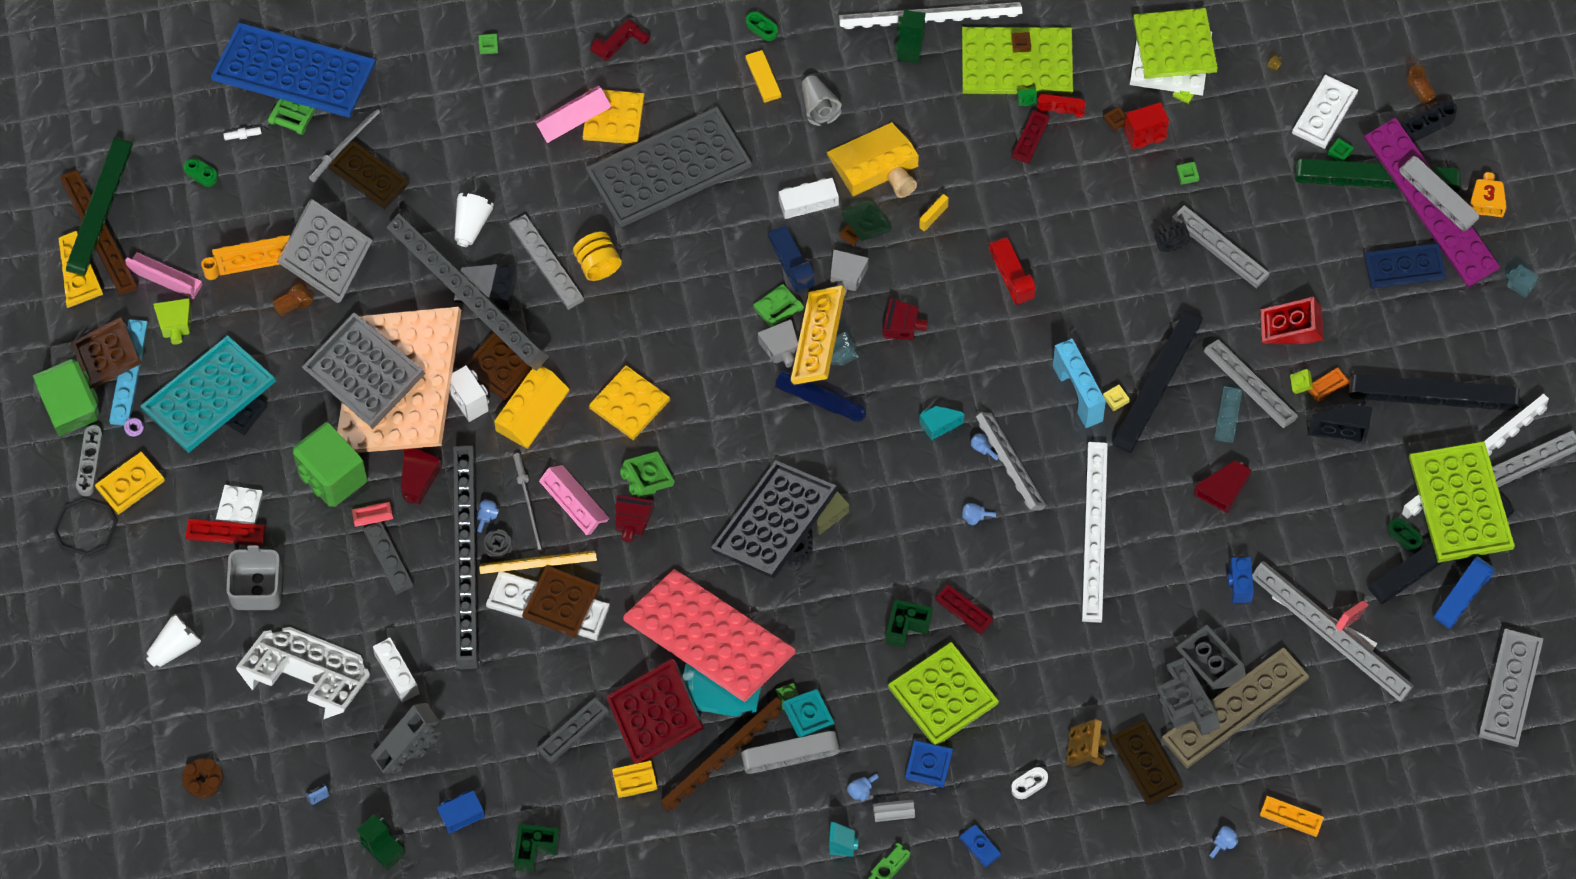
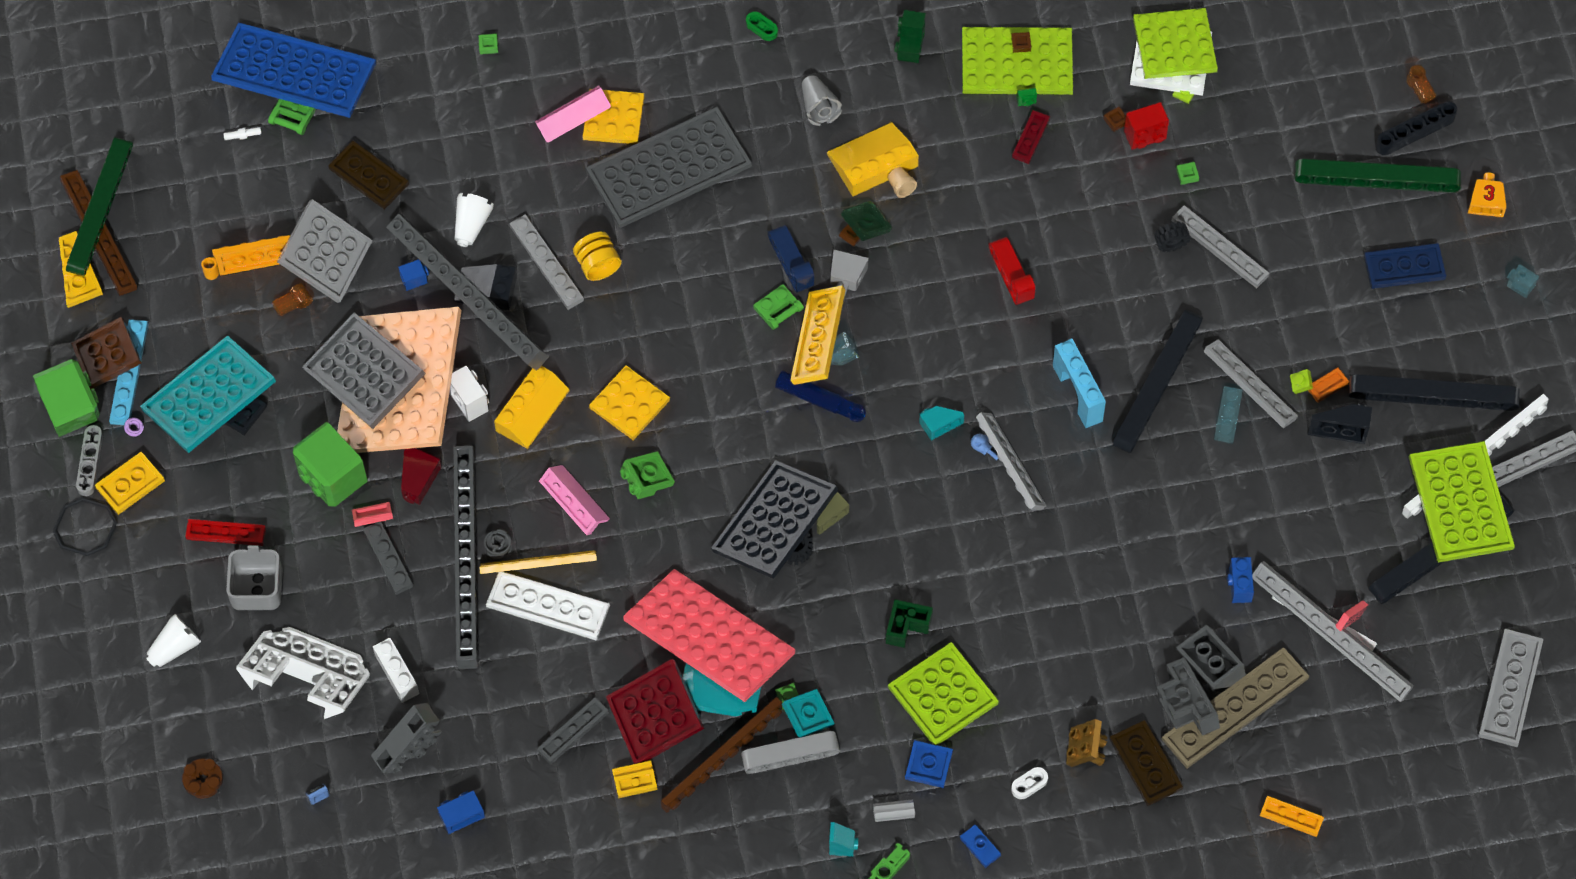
(164, 275): bright pink panel -> none
(174, 319): lime torso -> none
(199, 171): green plate -> none
(239, 505): white plate -> none
(328, 159): light grey sword -> none
(379, 843): dark green brick -> none
(413, 274): none -> blue brick
(486, 512): medium blue piece -> none
(498, 367): reddish brown plate -> none
(523, 479): light grey sword -> none
(532, 841): dark green brick -> none
(561, 601): reddish brown plate -> none
(607, 49): dark red beam -> none
(632, 516): dark red torso -> none
(763, 76): yellow tile -> none
(780, 343): light grey torso -> none
(808, 198): white brick -> none
(860, 788): medium blue piece -> none
(902, 321): dark red torso -> none
(933, 212): yellow tile -> none
(937, 14): white plate -> none
(964, 609): dark red plate -> none
(973, 513): medium blue piece -> none
(1061, 105): red plate -> none
(1094, 532): white plate -> none
(1116, 397): light yellow plate -> none
(1224, 486): dark red slope -> none
(1224, 840): medium blue piece -> none
(1274, 63): clear yellow plate -> none
(1292, 323): red slope -> none
(1325, 111): white tile -> none
(1340, 150): green plate -> none
(1405, 535): dark green plate -> none
(1439, 193): light grey beam -> none
(1462, 248): magenta plate -> none
(1464, 592): blue beam -> none

